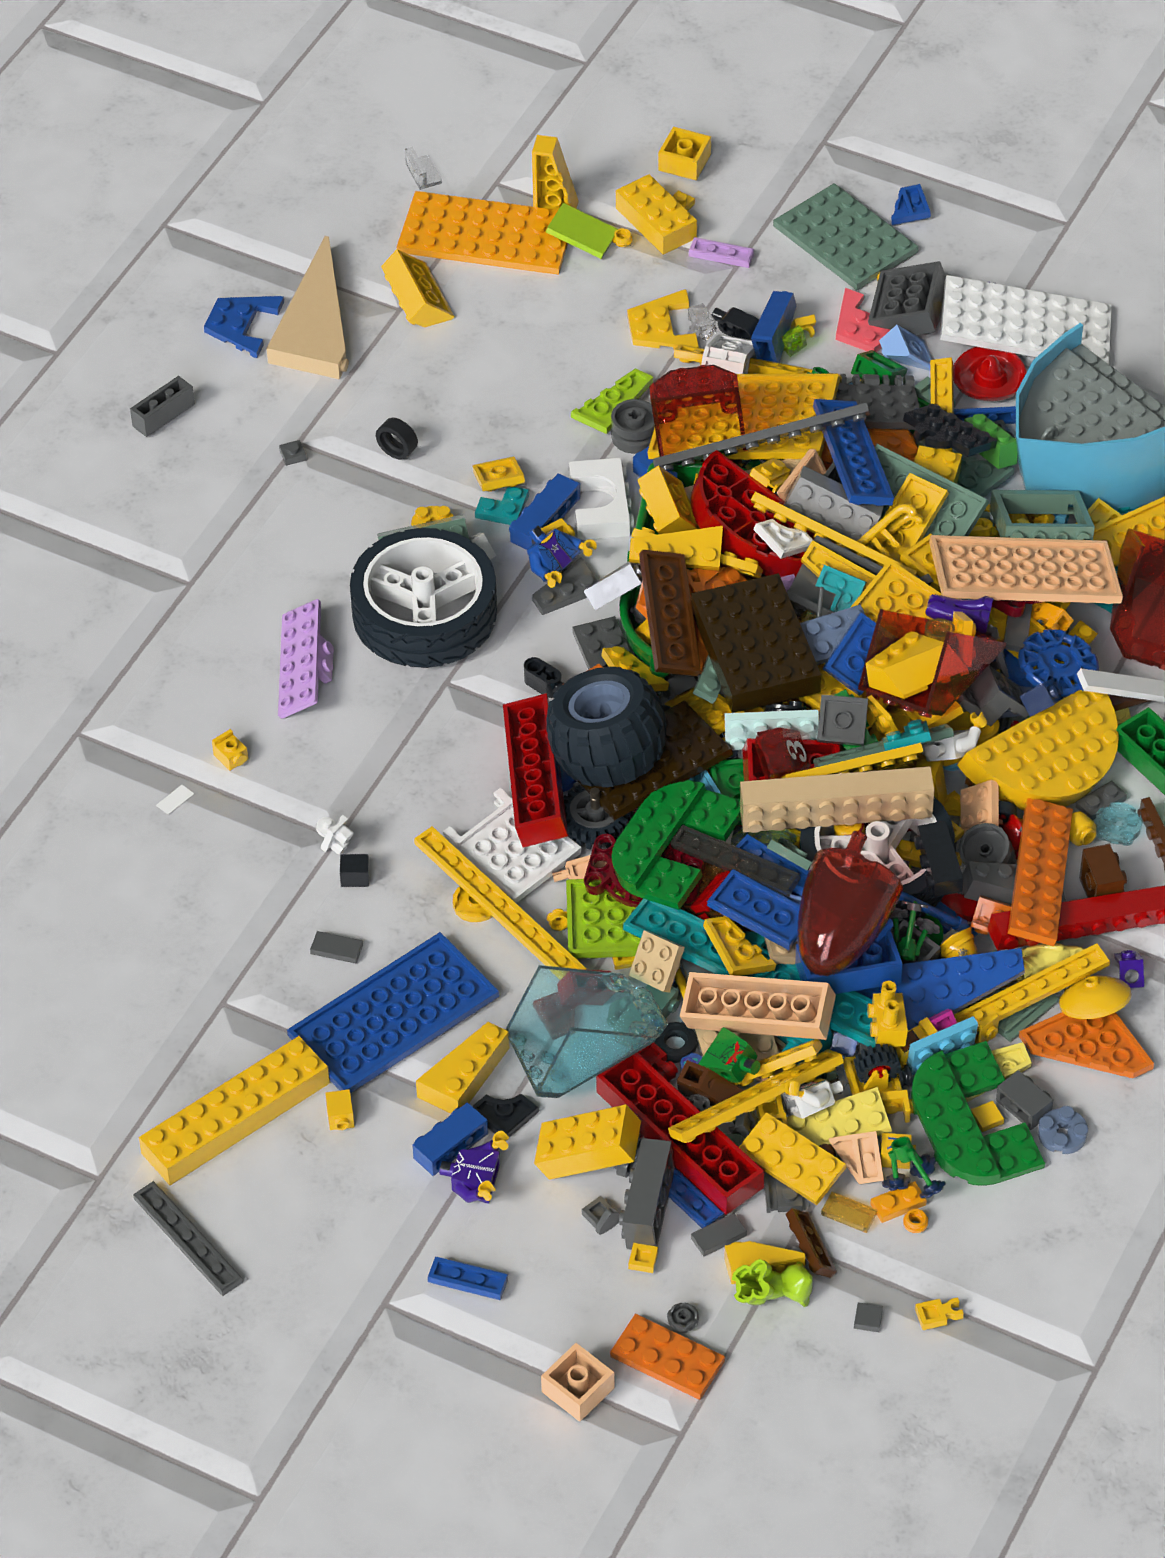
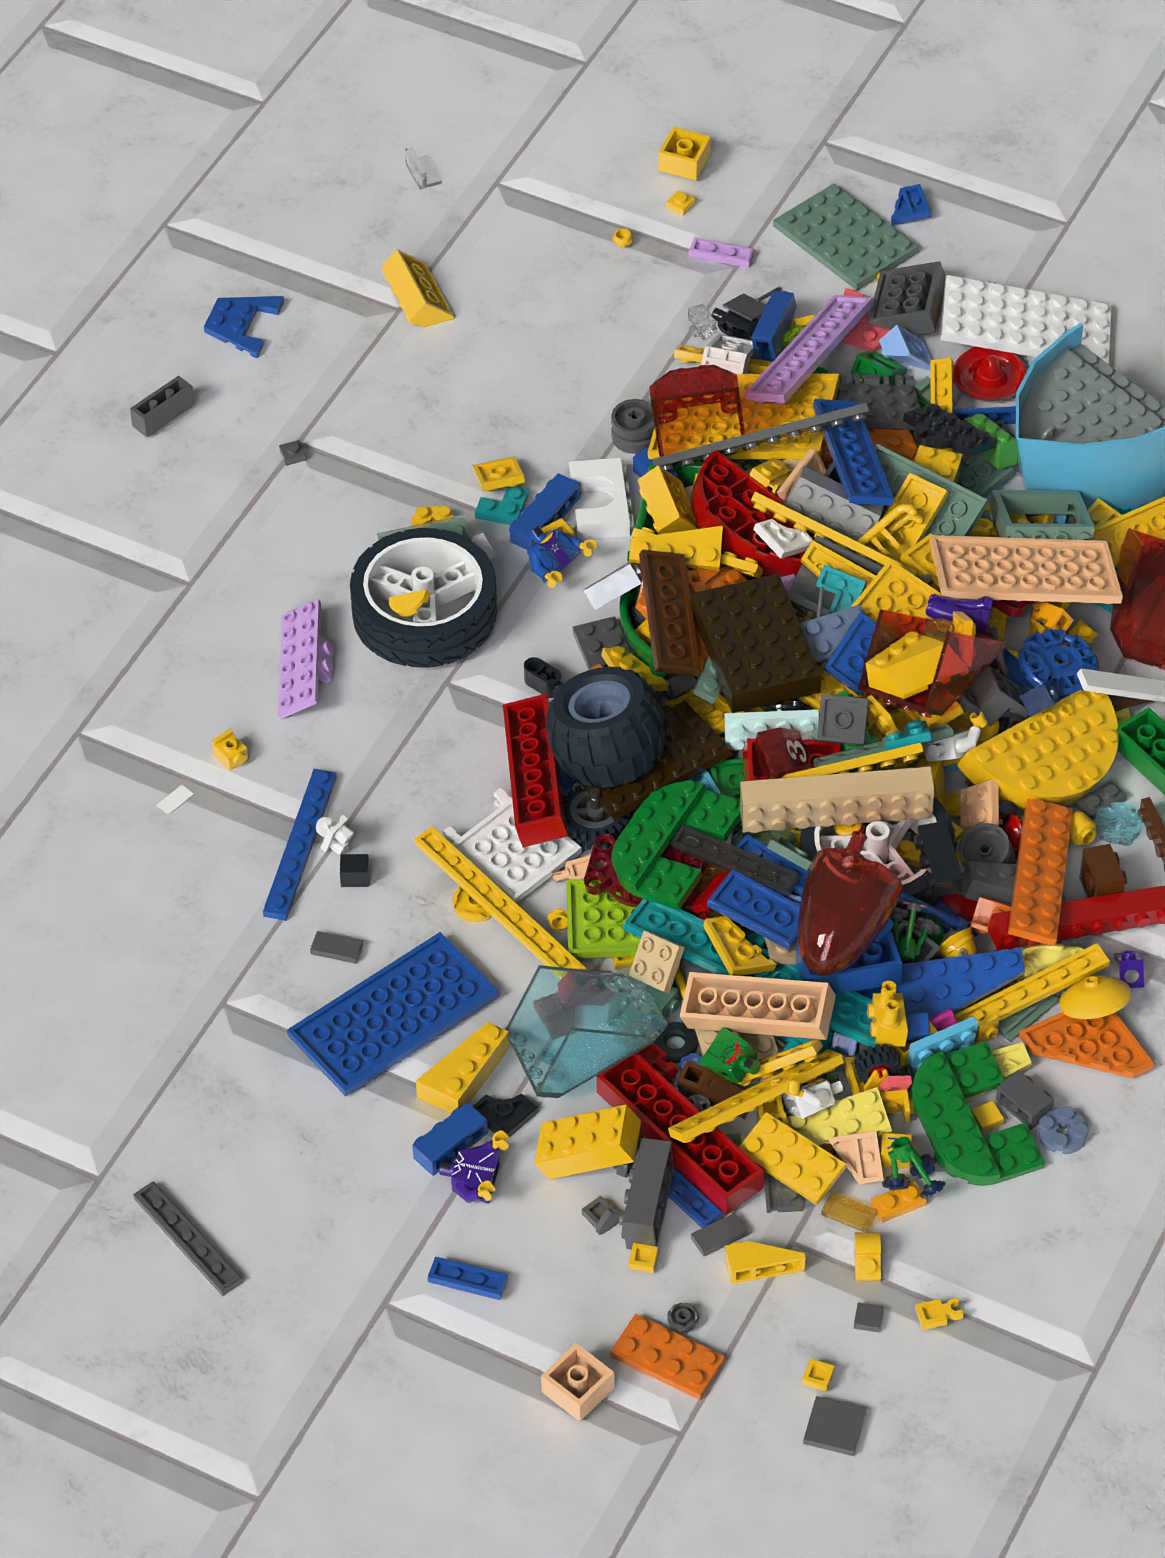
(234, 1110): yellow brick -> none
(299, 845): none -> blue plate
(311, 328): tan slope -> none
(339, 1110): yellow brick -> none
(402, 432): black tyre -> none
(408, 603): none -> yellow tile
(481, 233): light orange plate -> none
(550, 175): yellow wedge -> none
(569, 591): dark grey wing -> none
(581, 230): lime tile -> none
(598, 411): lime wing -> none
(652, 325): yellow wing -> none
(656, 214): yellow brick -> none
(744, 1124): dark grey tile -> none
(748, 306): none -> dark grey piece
(760, 1283): lime animal -> none
(809, 349): none -> lavender plate
(810, 1243): reddish brown plate -> none
(818, 1375): none -> yellow plate
(834, 1426): none -> dark grey tile
(867, 1256): none -> yellow brick
(894, 1083): none -> coral tile
(915, 1215): light orange plate -> none
(917, 1026): none -> blue tile

